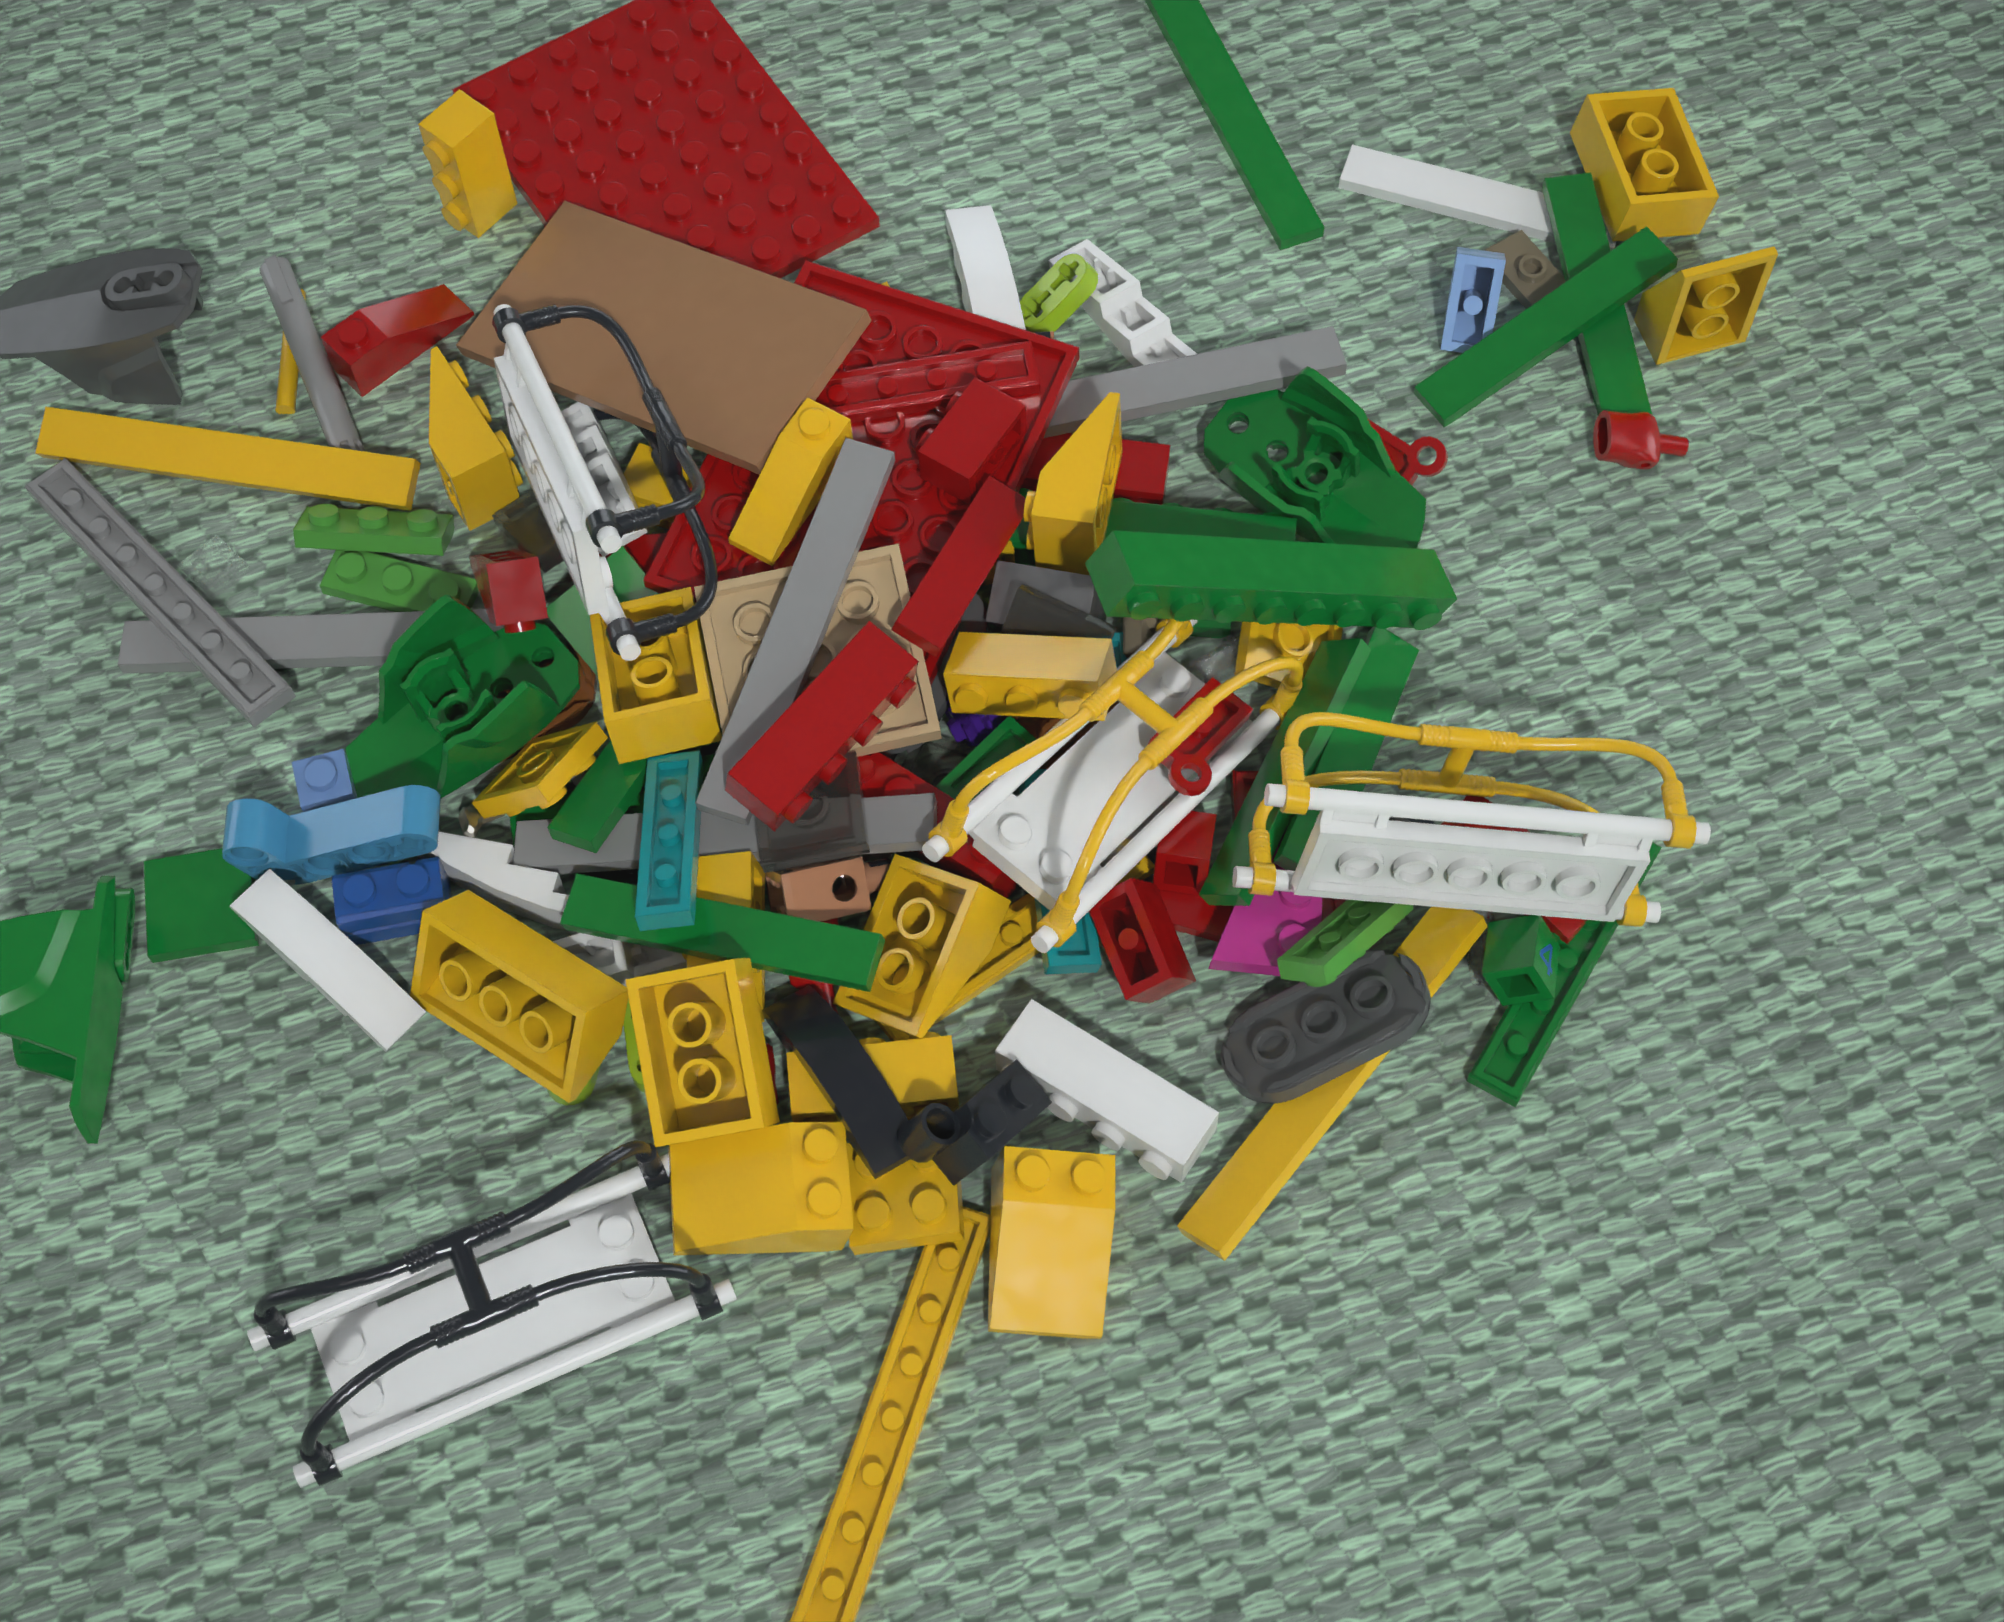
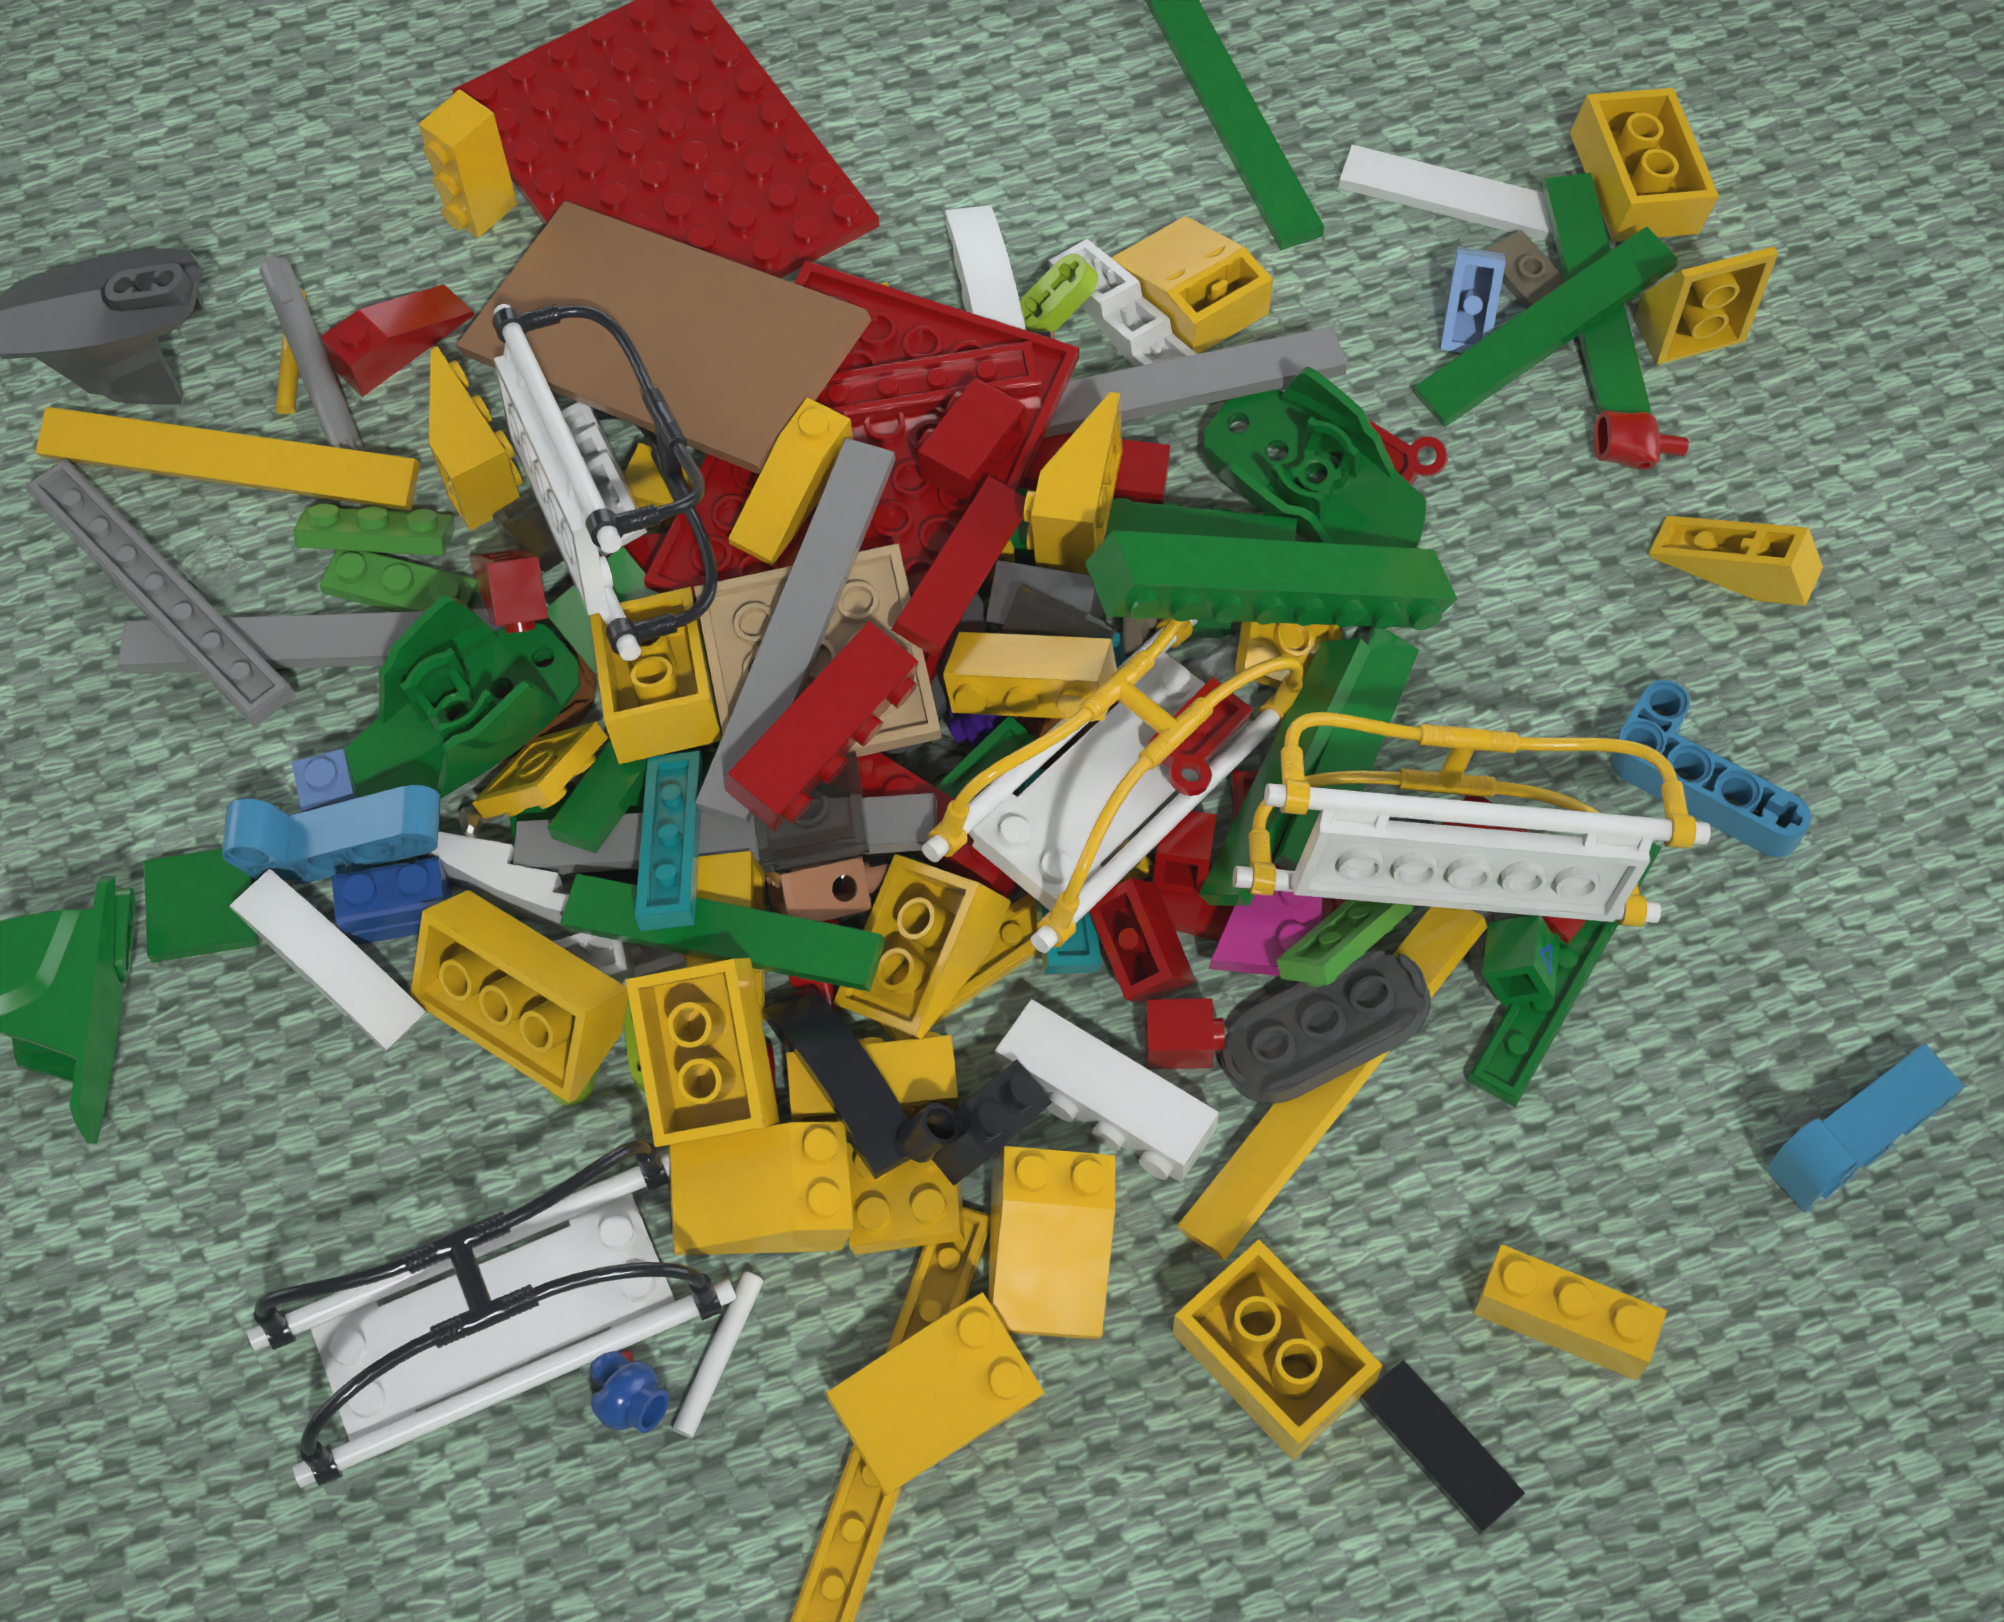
(628, 1392): none -> blue animal
(717, 1355): none -> white bar
(934, 1394): none -> yellow slope
(1182, 1033): none -> red brick
(1199, 282): none -> yellow slope
(1276, 1349): none -> yellow brick
(1441, 1447): none -> black tile
(1570, 1312): none -> yellow brick
(1712, 777): none -> dark azure beam
(1745, 557): none -> yellow slope
(1831, 1150): none -> dark azure beam

